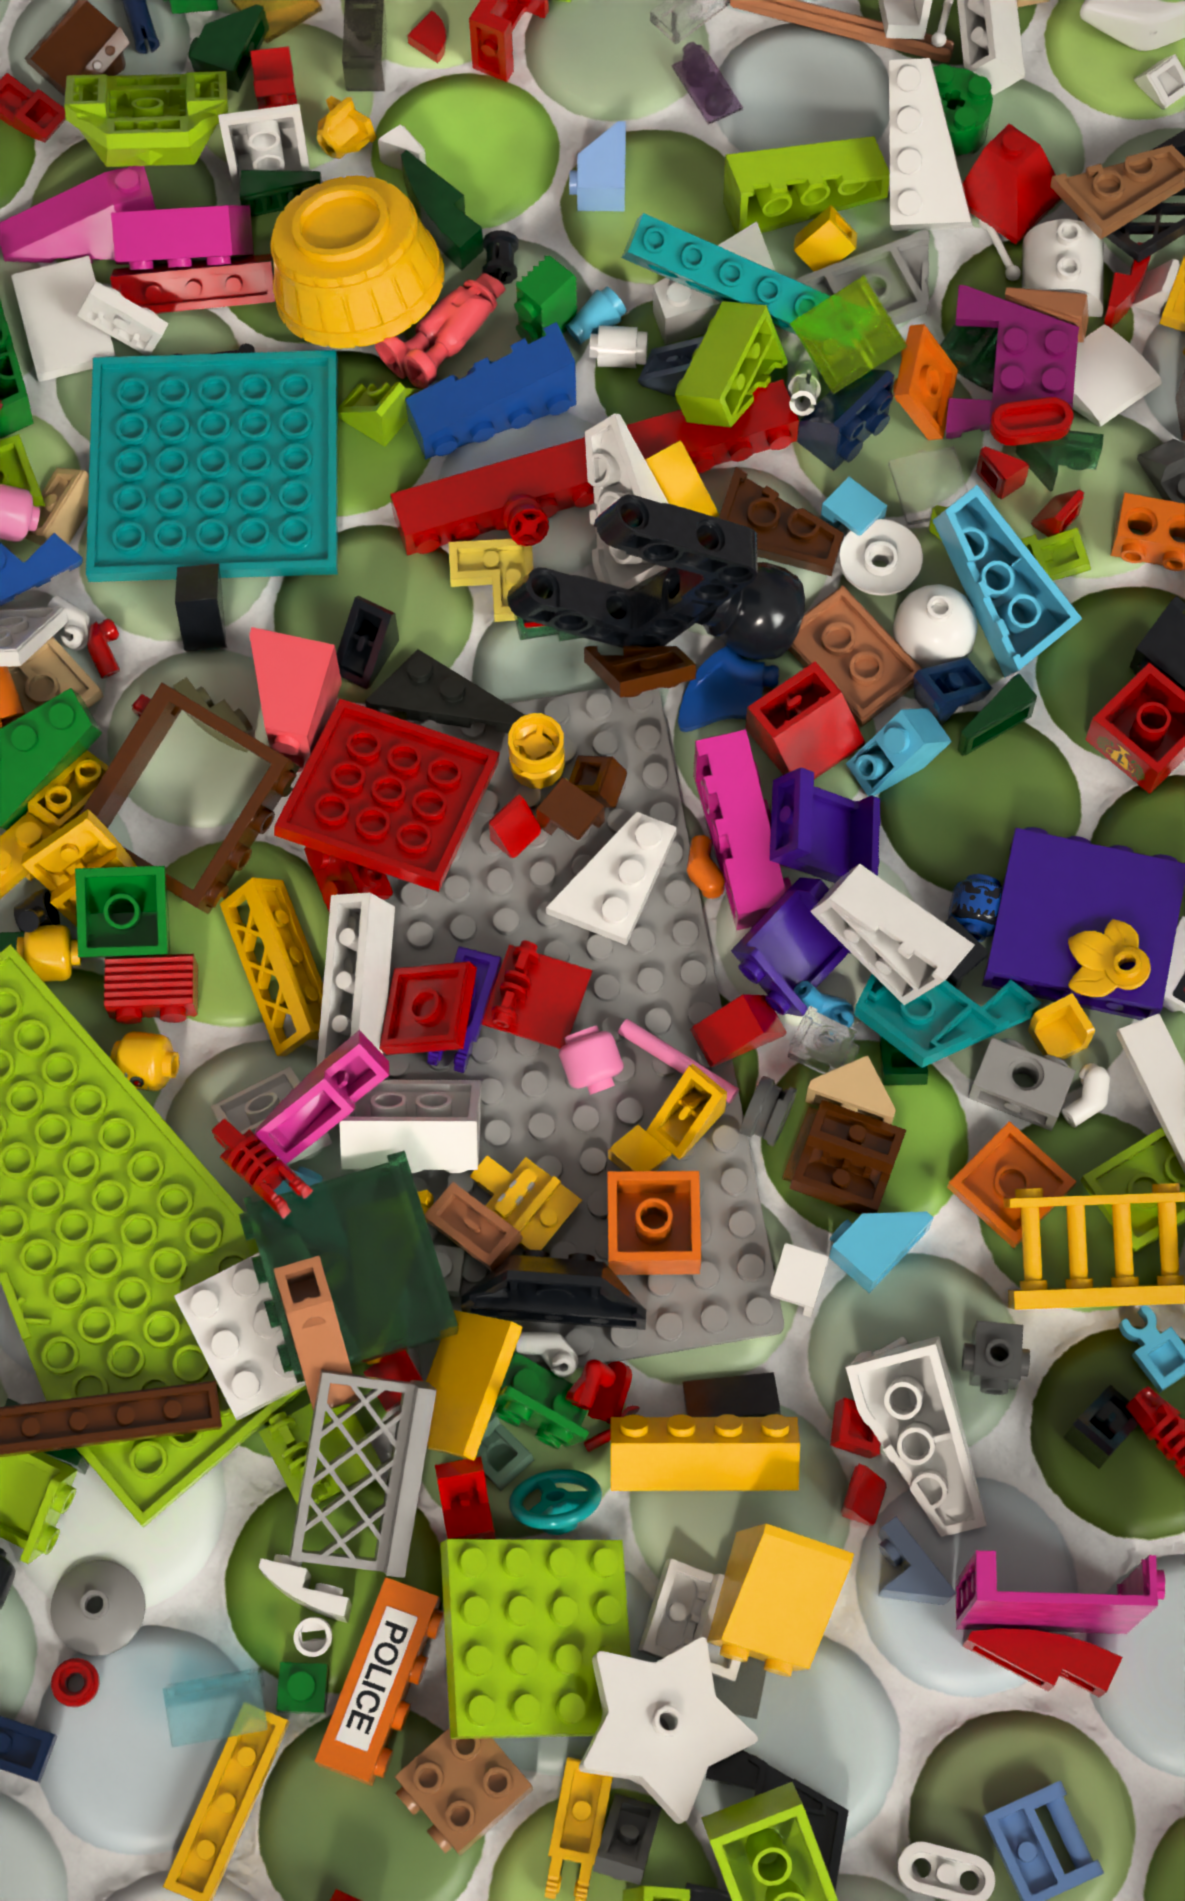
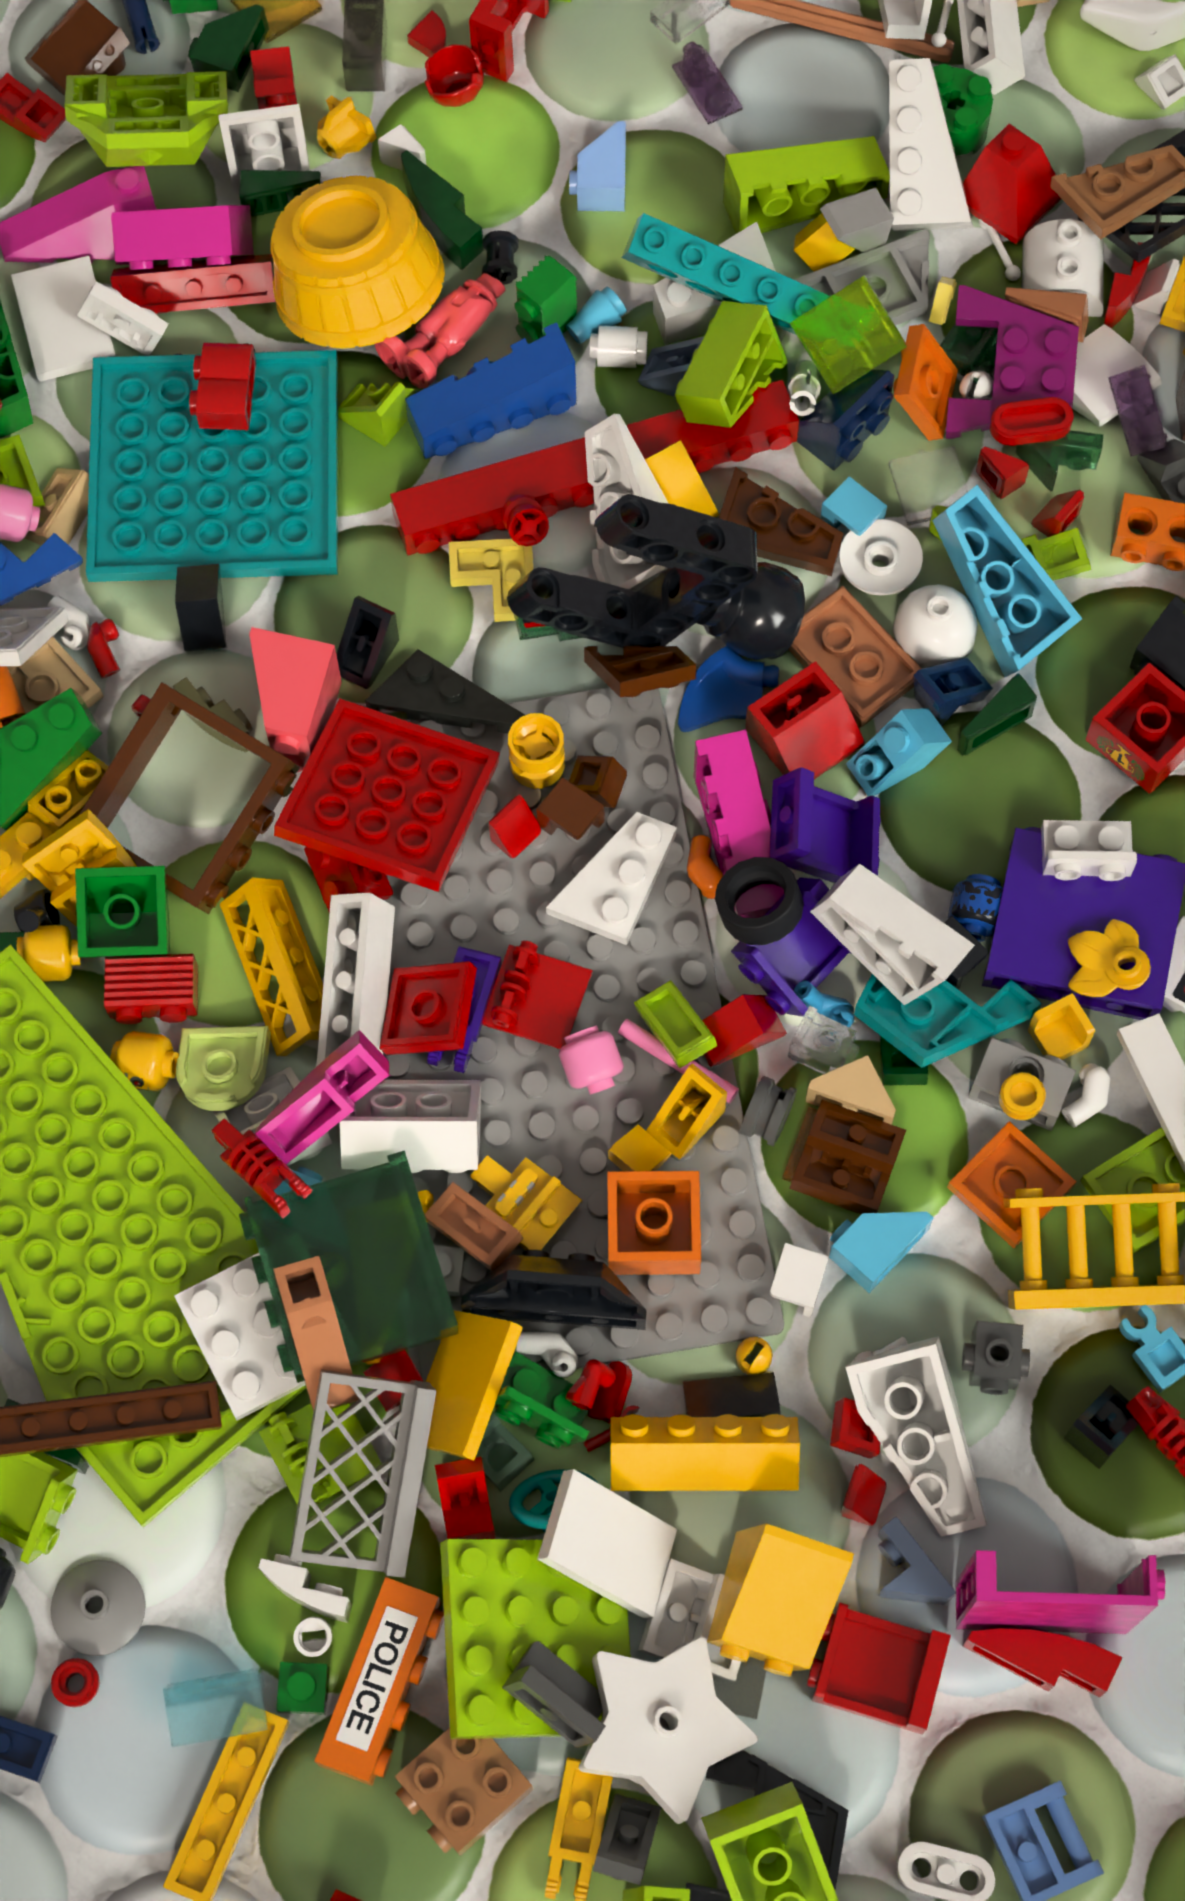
(222, 1065): none -> yellowish green tile
(224, 386): none -> red brick
(454, 75): none -> red hair
(557, 1695): none -> dark grey panel
(607, 1544): none -> white tile
(675, 1024): none -> lime tile
(751, 874): none -> black tyre
(760, 1363): none -> yellow hinge
(860, 220): none -> light grey slope
(879, 1669): none -> red panel
(942, 300): none -> light yellow tile
(983, 388): none -> white hinge
(1022, 1096): none -> yellow tile
(1087, 849): none -> white bracket
(1137, 411): none -> clear purple hinge

